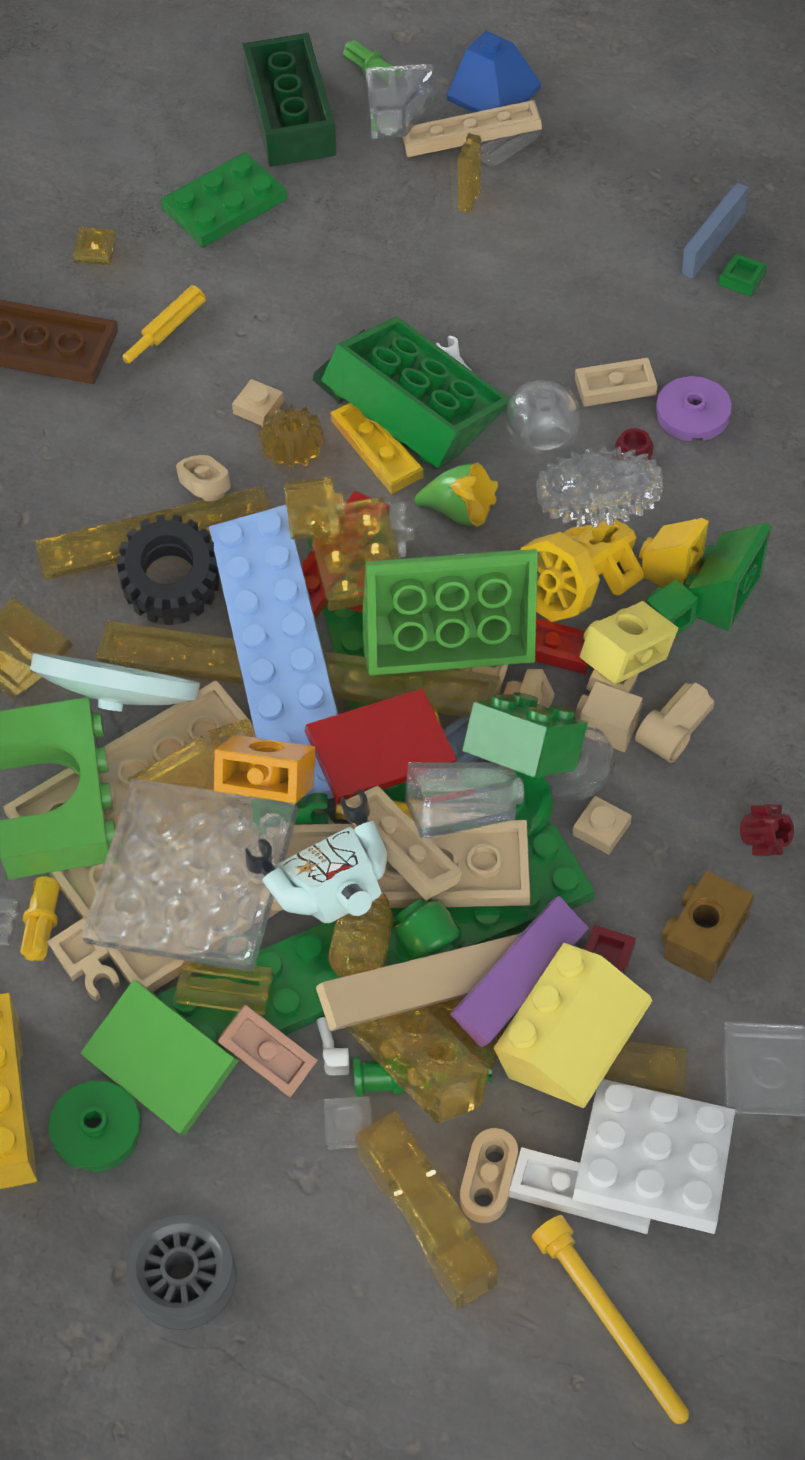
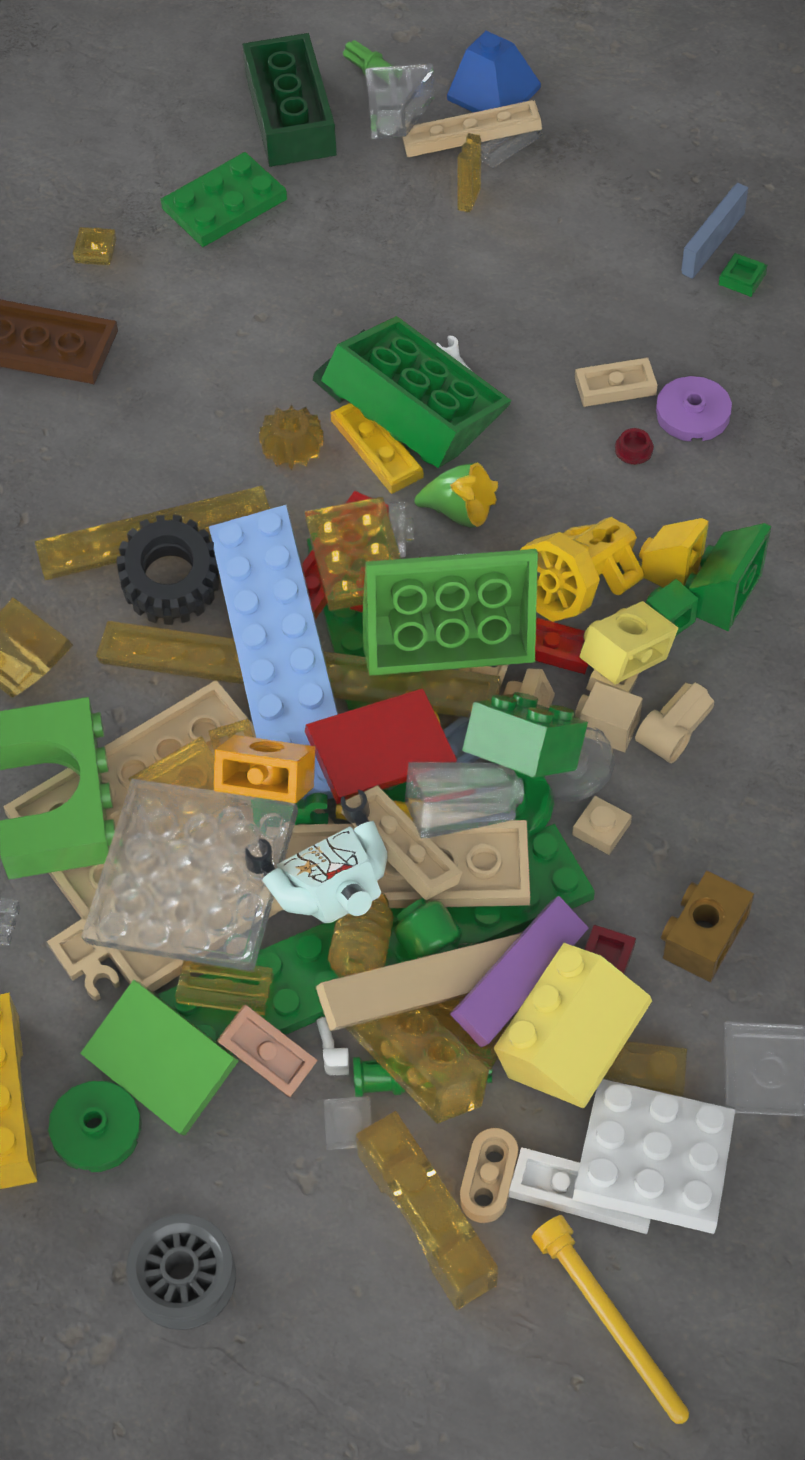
(40, 918): yellow axle -> none
(113, 683): light aqua dish -> none
(167, 321): yellow axle -> none
(204, 477): tan plate -> none
(257, 401): tan plate -> none
(313, 507): clear yellow brick -> none
(542, 416): clear cylinder -> none
(599, 486): clear gear -> none
(766, 830): dark red gear -> none

